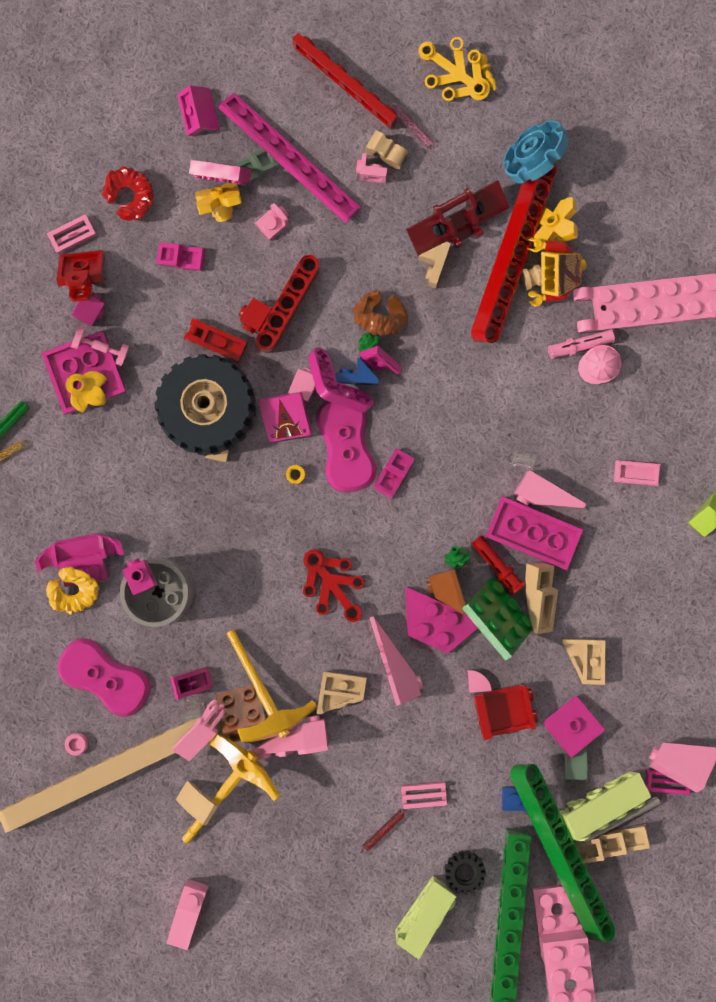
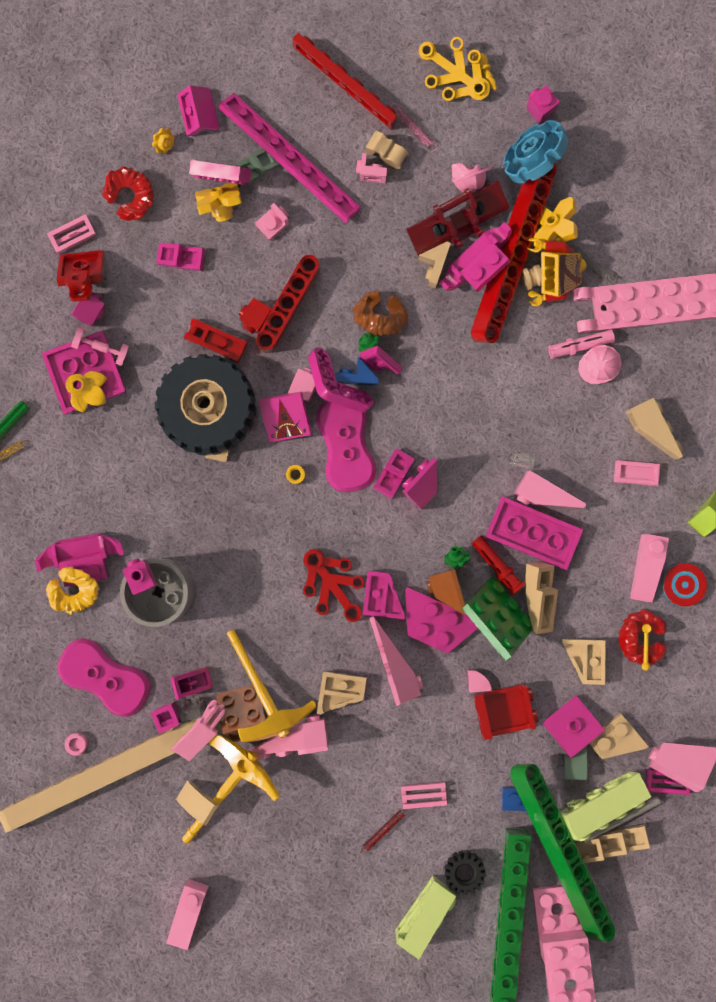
(163, 141): none -> yellow plant
(166, 717): none -> dark pink brick
(381, 597): none -> dark pink wing
(424, 485): none -> dark pink slope
(468, 177): none -> bright pink piece
(480, 261): none -> dark pink plate
(542, 103): none -> dark pink brick
(578, 251): none -> light grey piece
(617, 739): none -> tan wing
(629, 637): none -> red piece
(646, 629): none -> yellow hinge
(648, 567): none -> bright pink slope
(650, 424): none -> tan slope
(684, 584): none -> red tile

